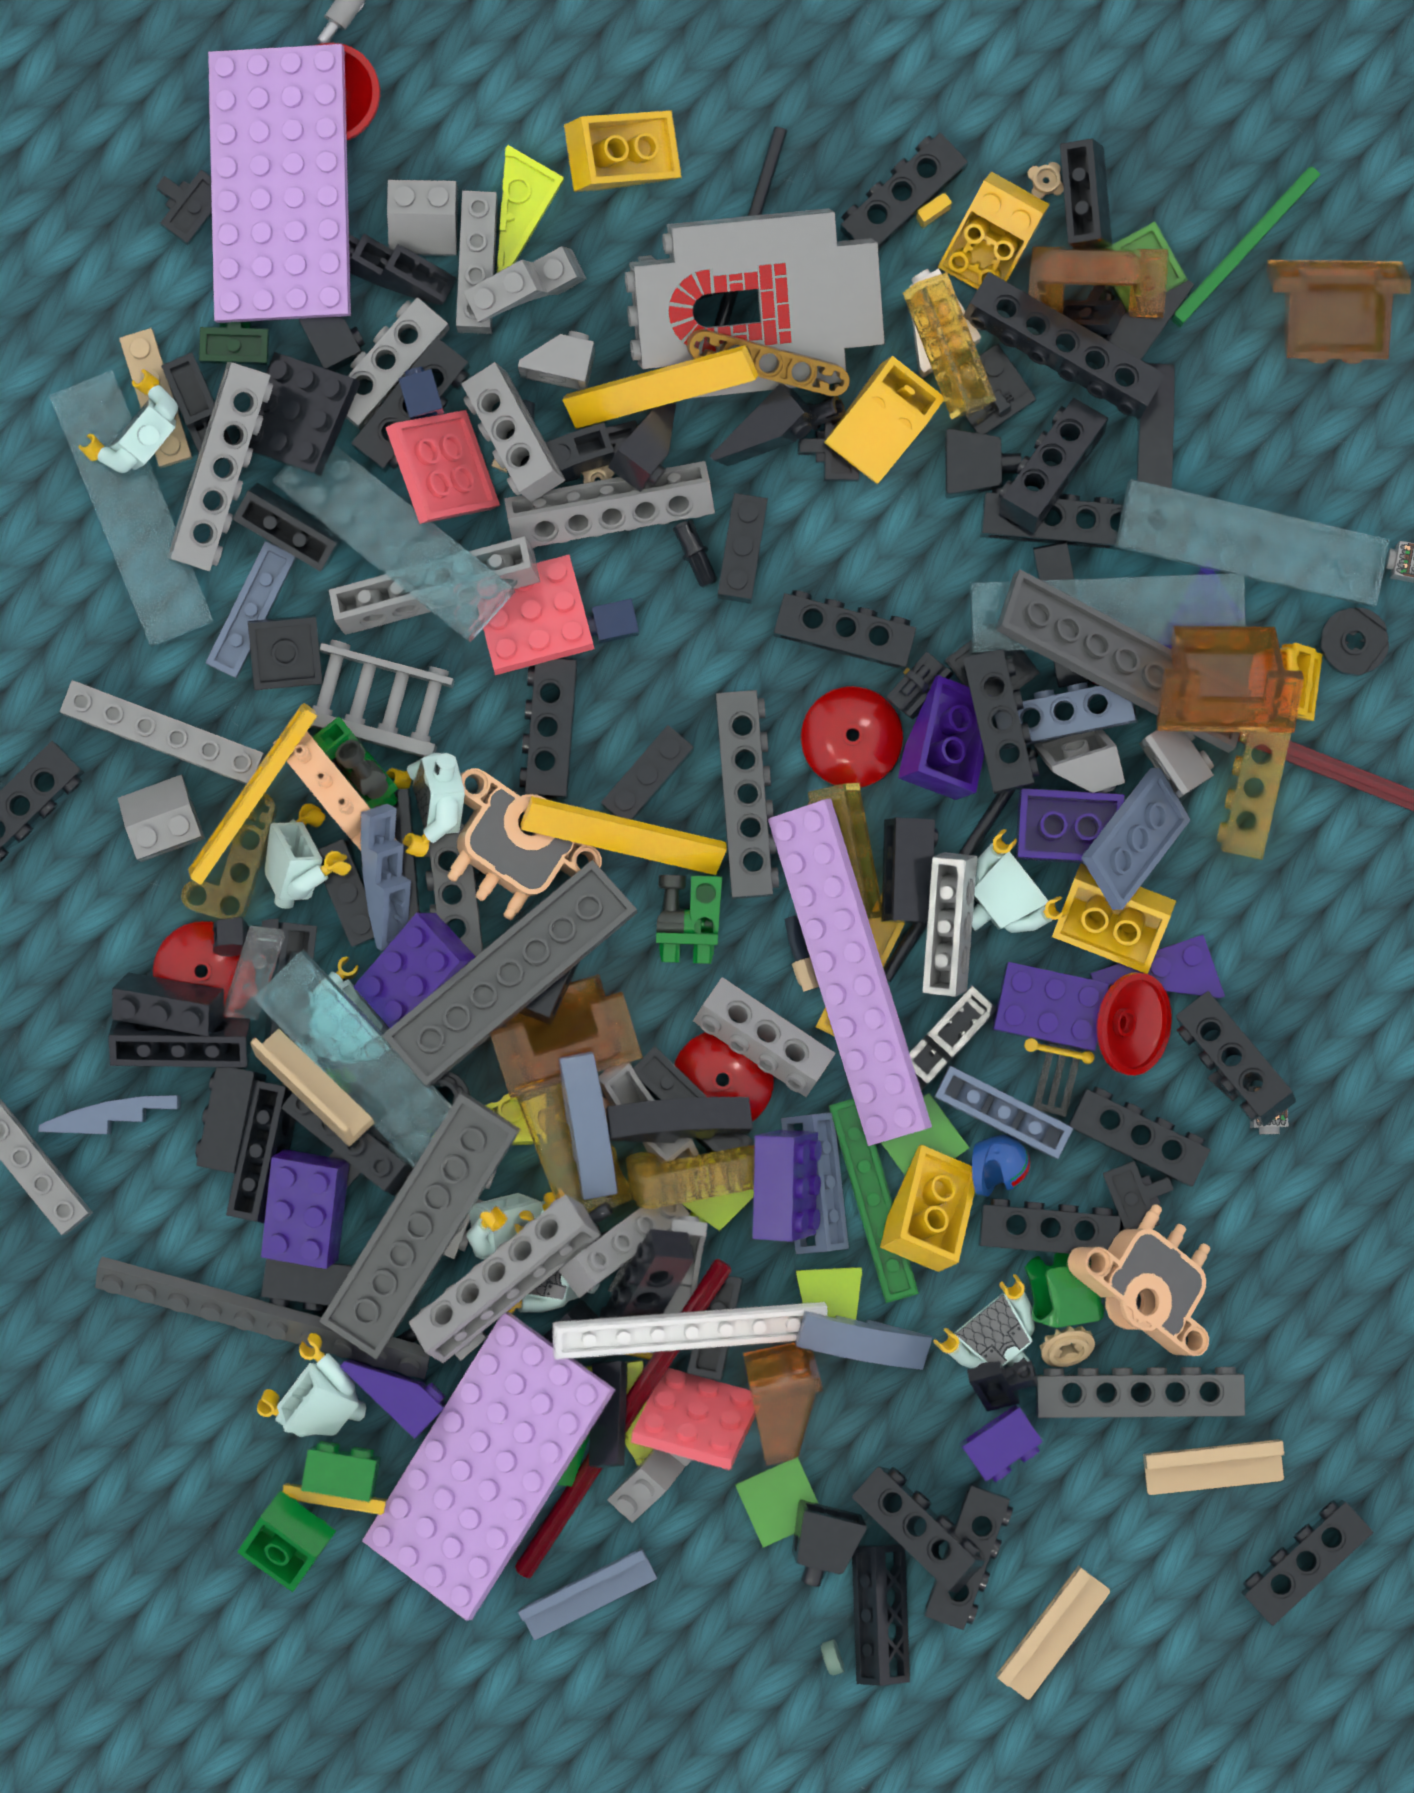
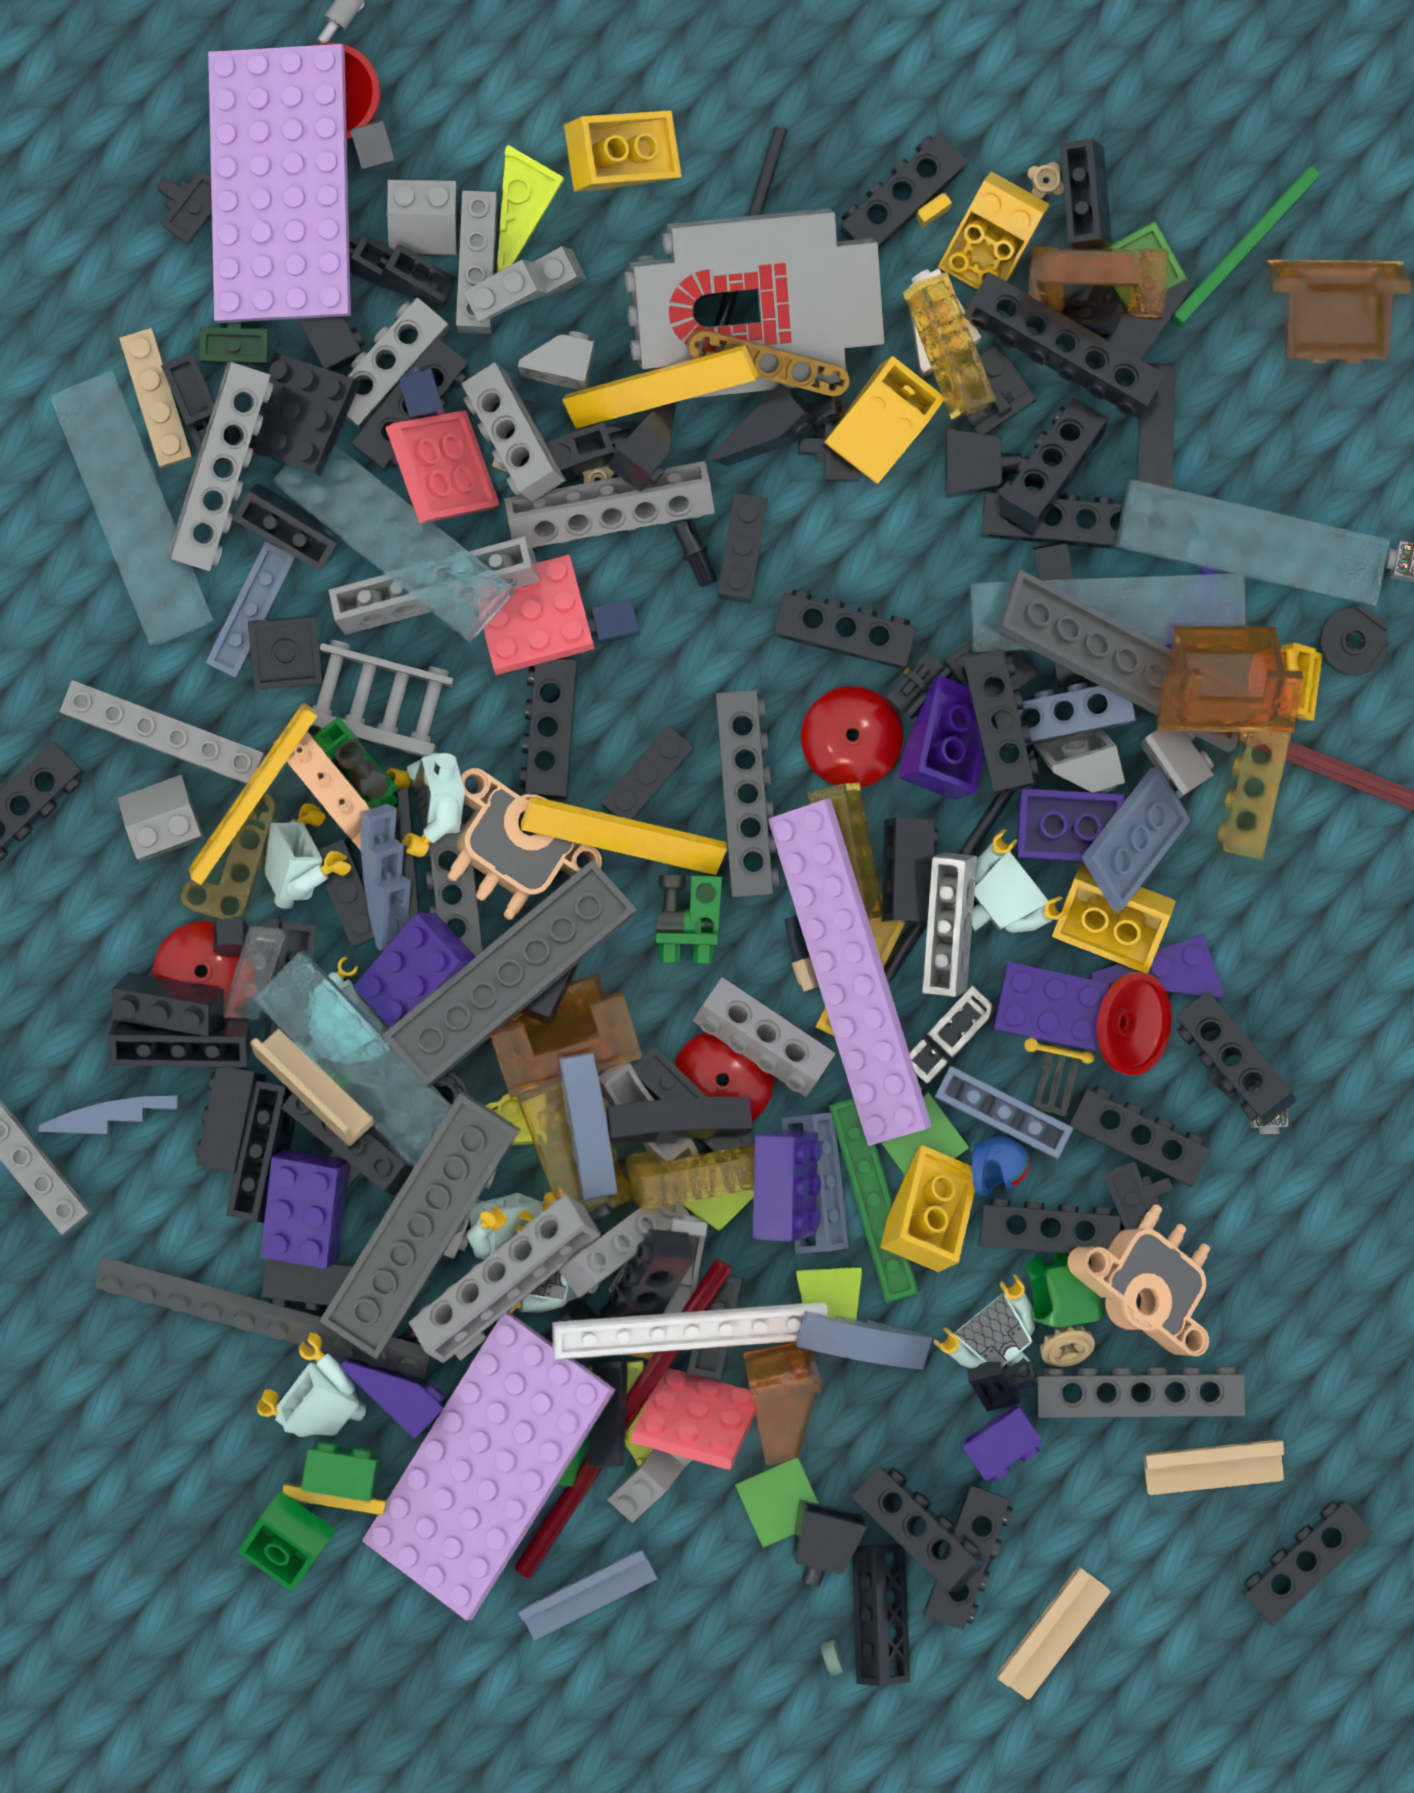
(142, 434): light aqua torso -> none
(372, 143): none -> dark grey panel

